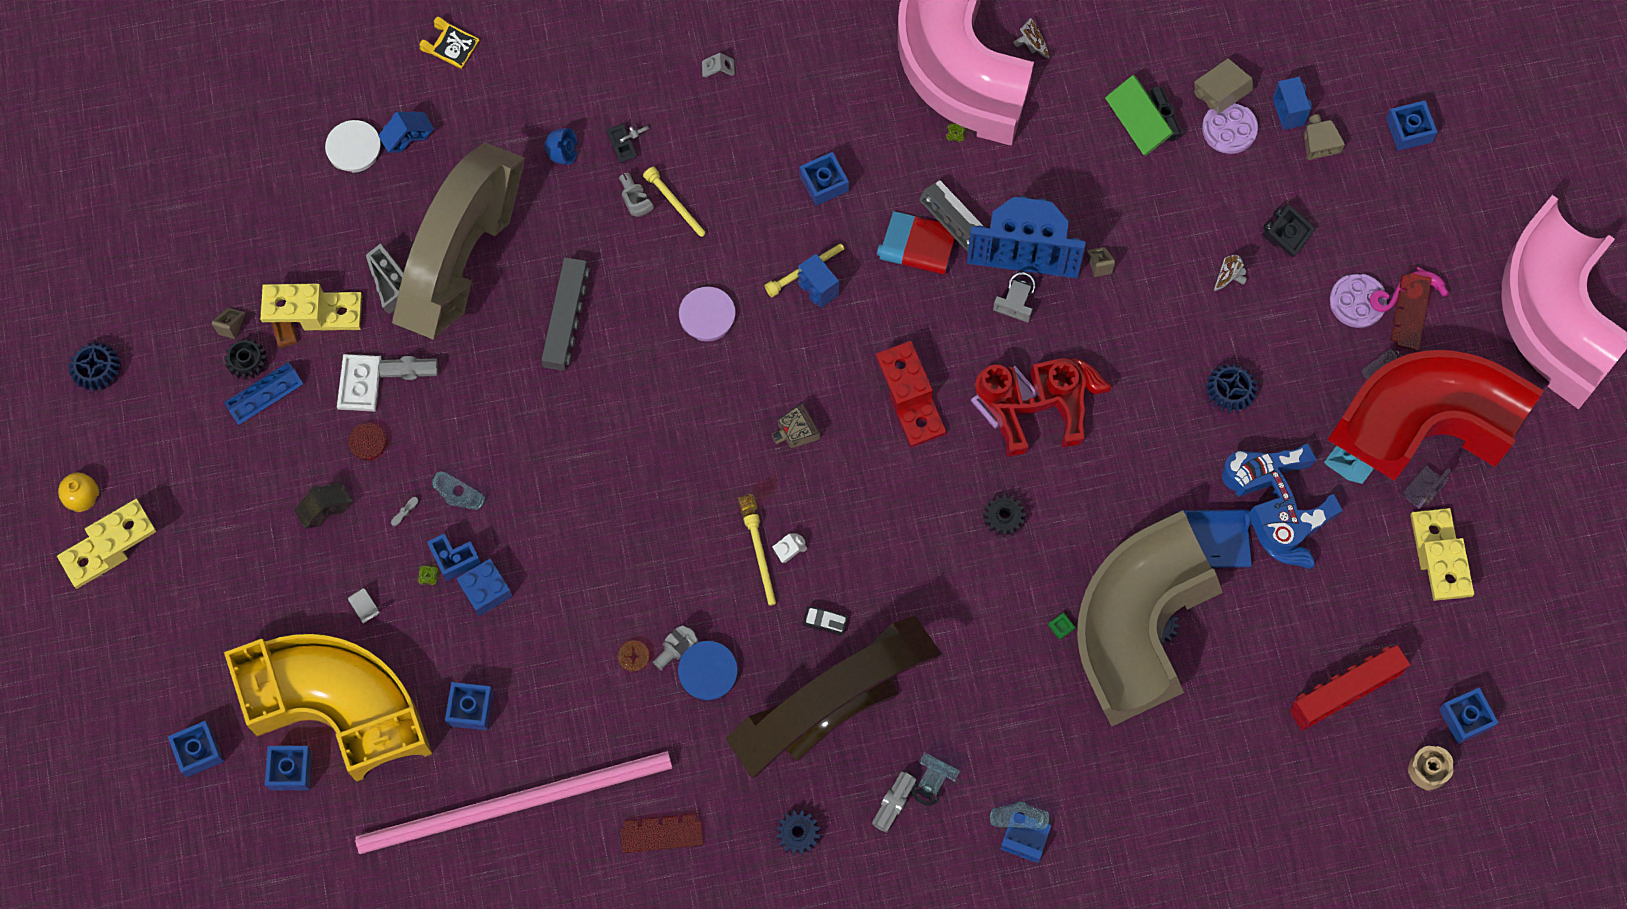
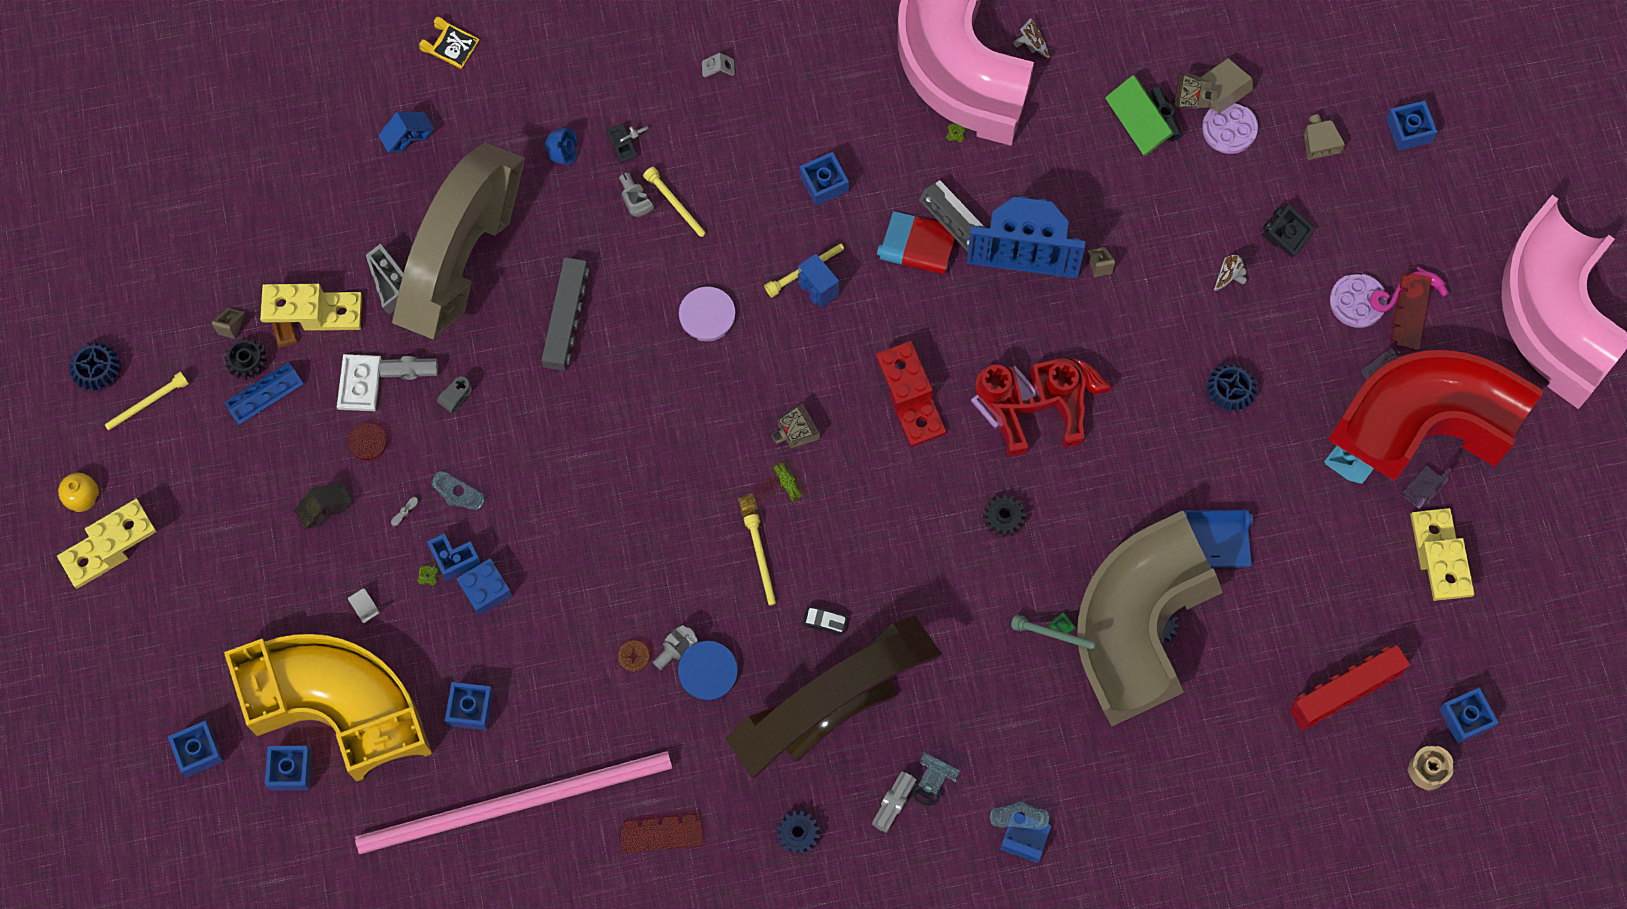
(178, 381): none -> light yellow piece
(353, 146): white tile -> none
(453, 397): none -> dark grey piece
(787, 481): none -> clear neon green pin
(789, 547): white bracket -> none
(1016, 298): light grey piece -> none
(1021, 624): none -> sand green piece
(1193, 92): none -> dark tan torso
(1279, 522): animal -> none
(1291, 103): blue brick -> none

